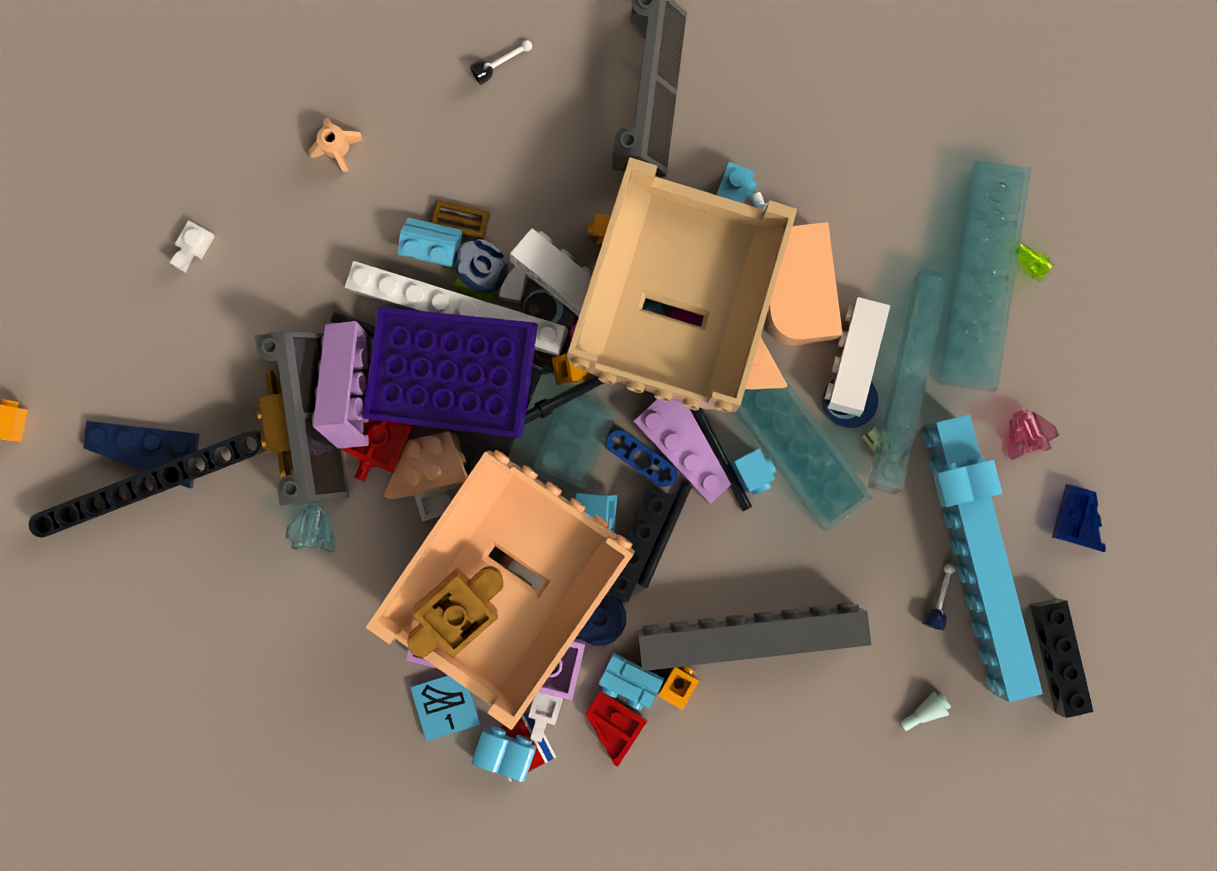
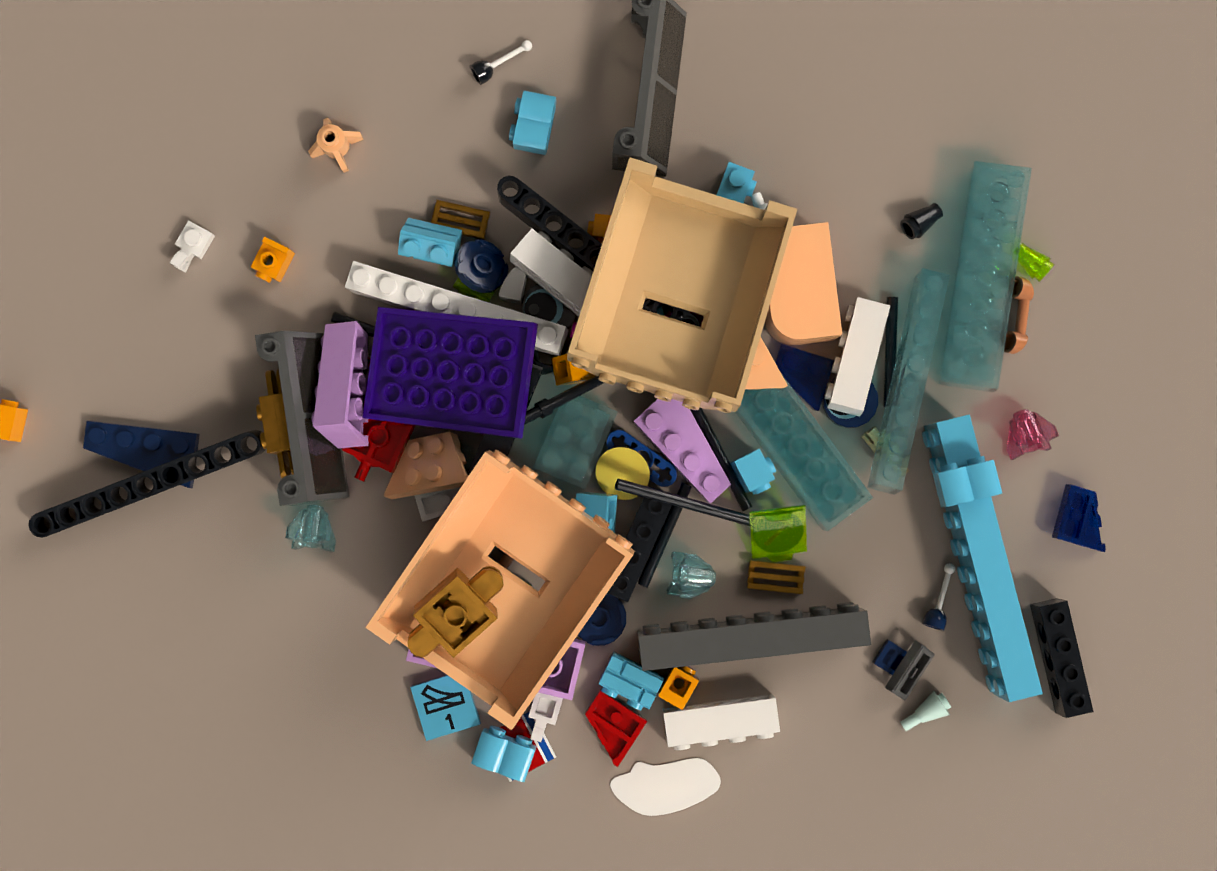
(281, 256): none -> light orange brick
(533, 123): none -> medium azure brick
(568, 231): none -> black beam
(621, 464): none -> light yellow piece
(666, 787): none -> white sticker
(681, 501): none -> black piece
(690, 576): none -> clear light blue brick
(721, 721): none -> white brick
(778, 532): none -> clear neon green piece
(800, 579): none -> pearl gold tile
(805, 373): none -> clear blue wing
(889, 657): none -> dark blue tile
(891, 343): none -> black bar
(910, 670): none -> flat silver tile
(920, 221): none -> black cone
(1018, 339): none -> nougat bar

